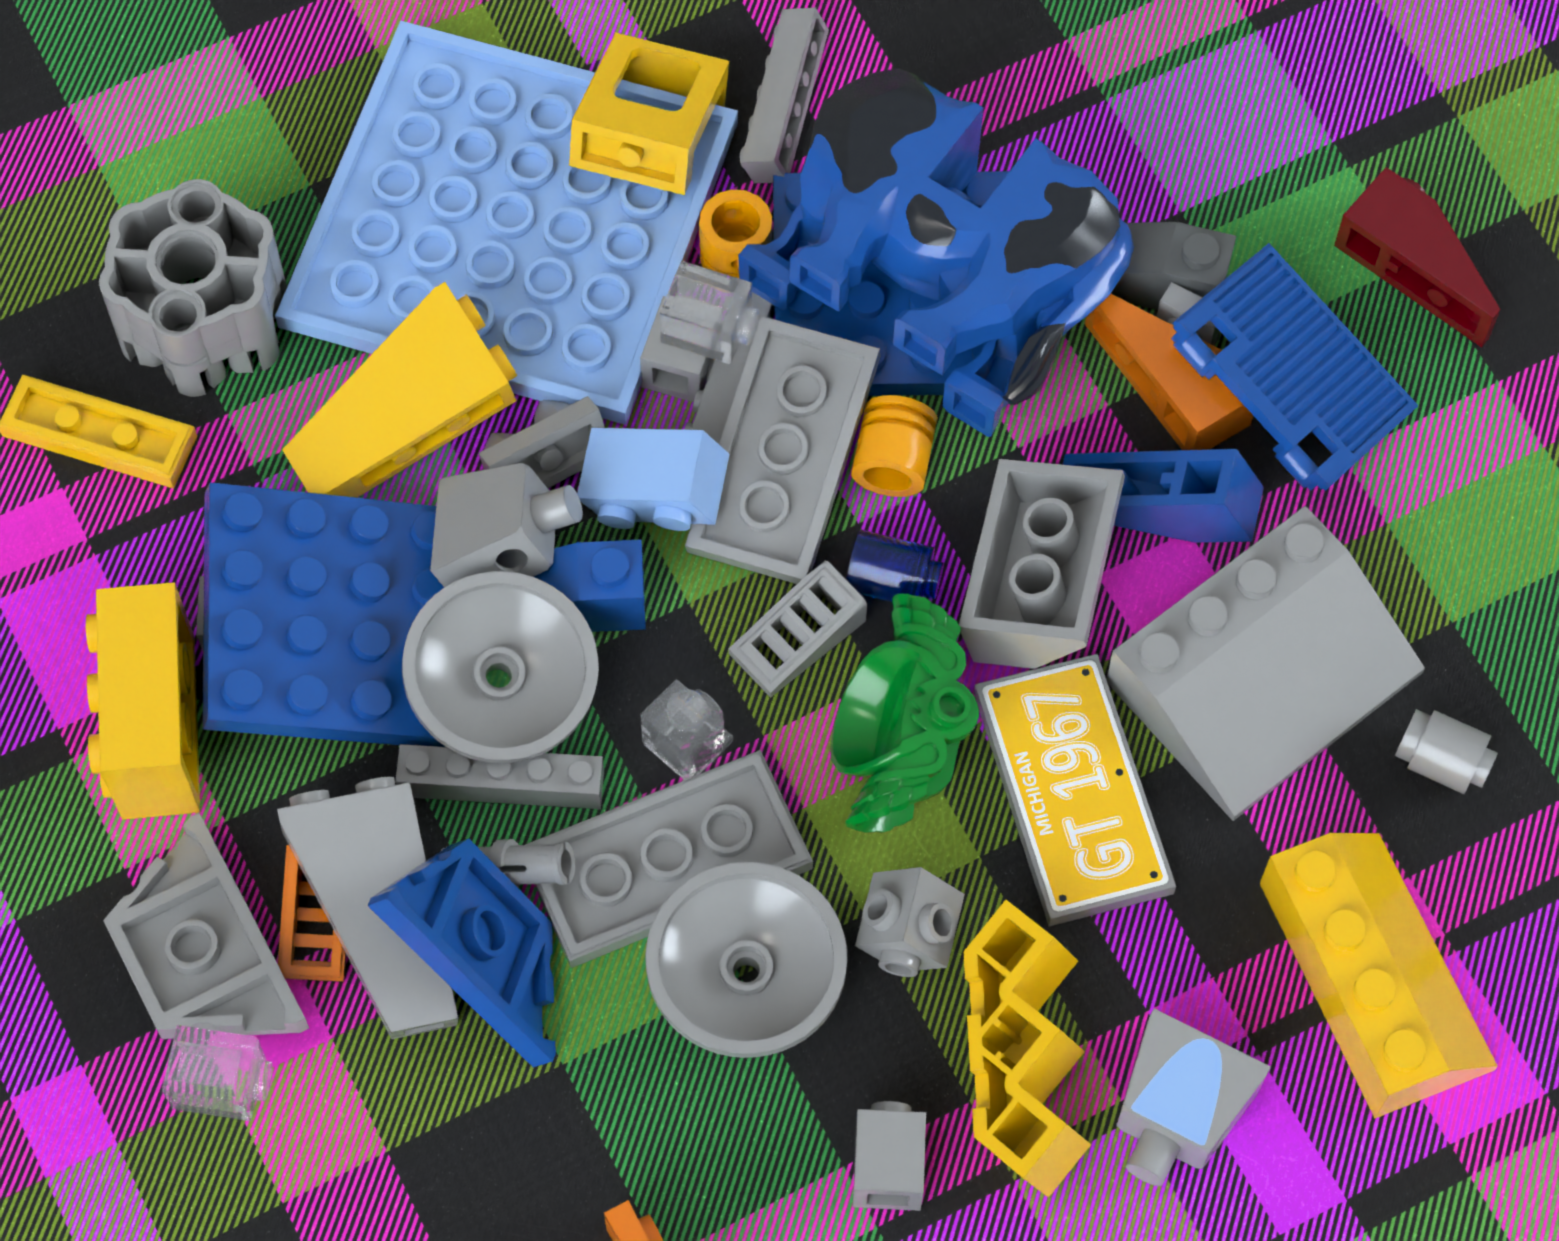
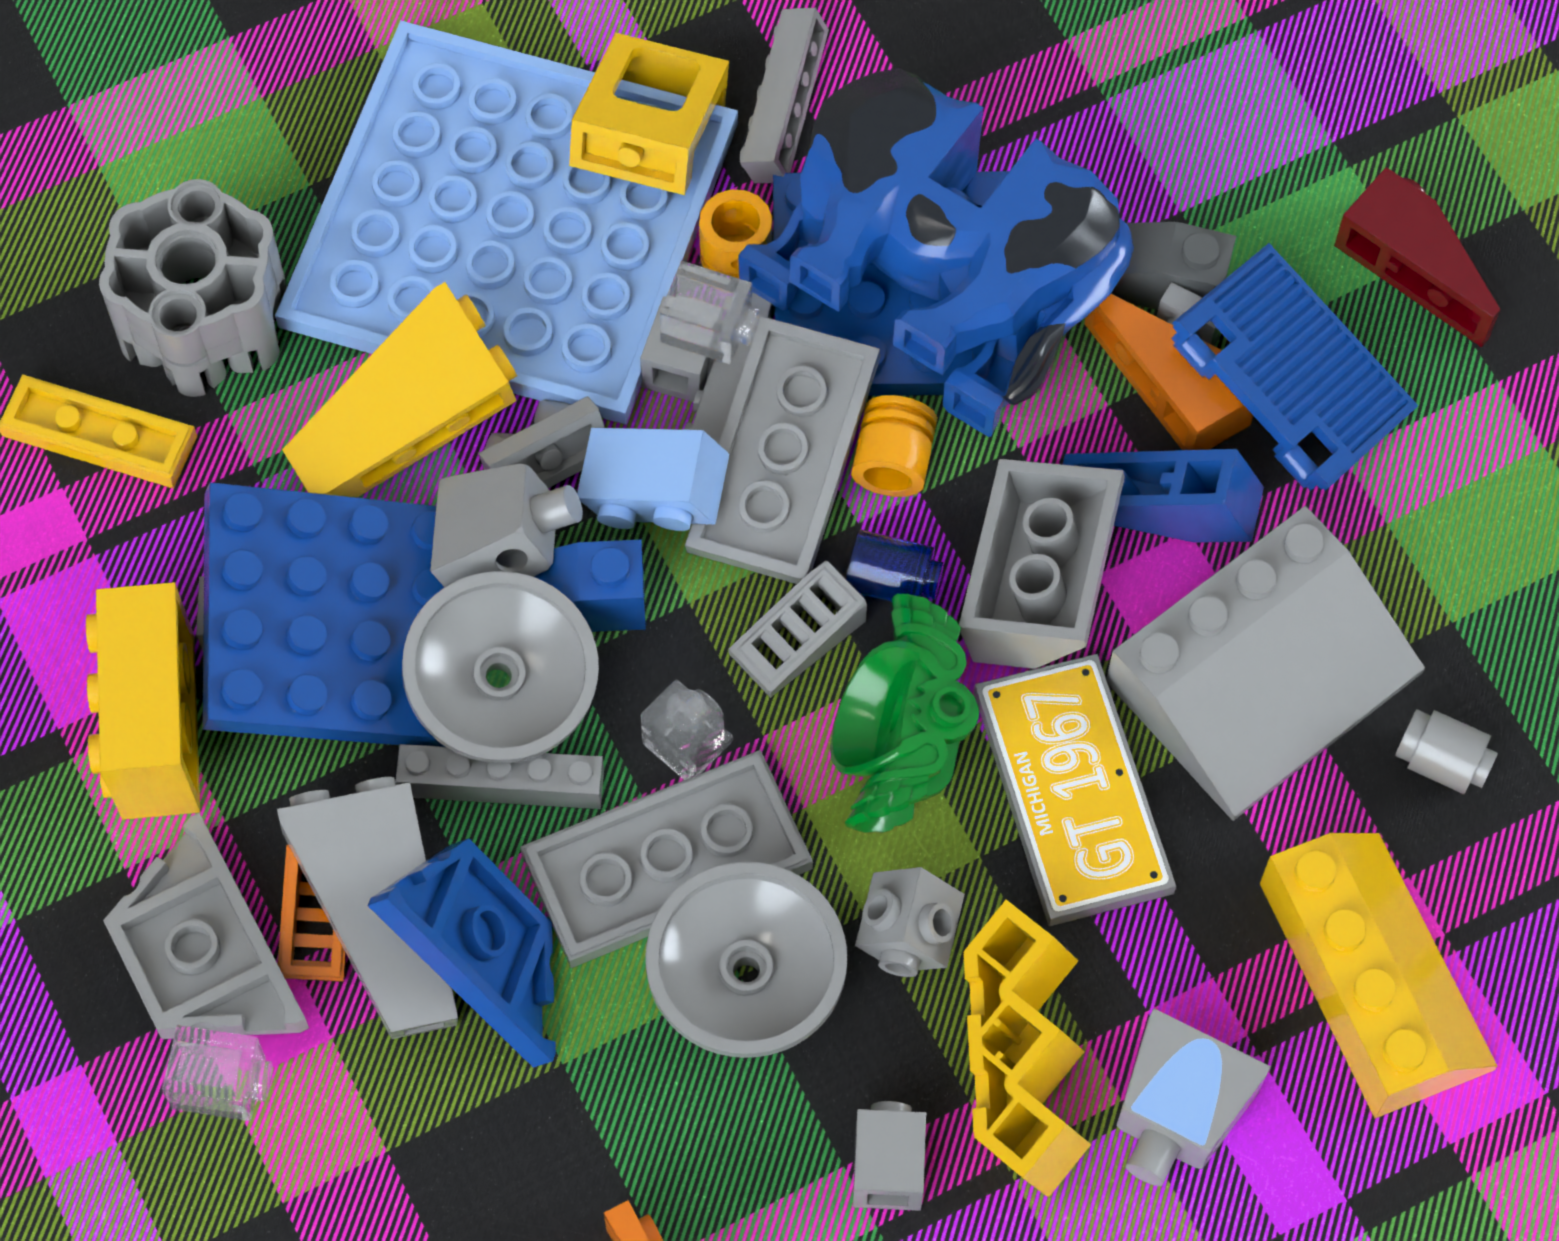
(533, 862): light grey pin -> none

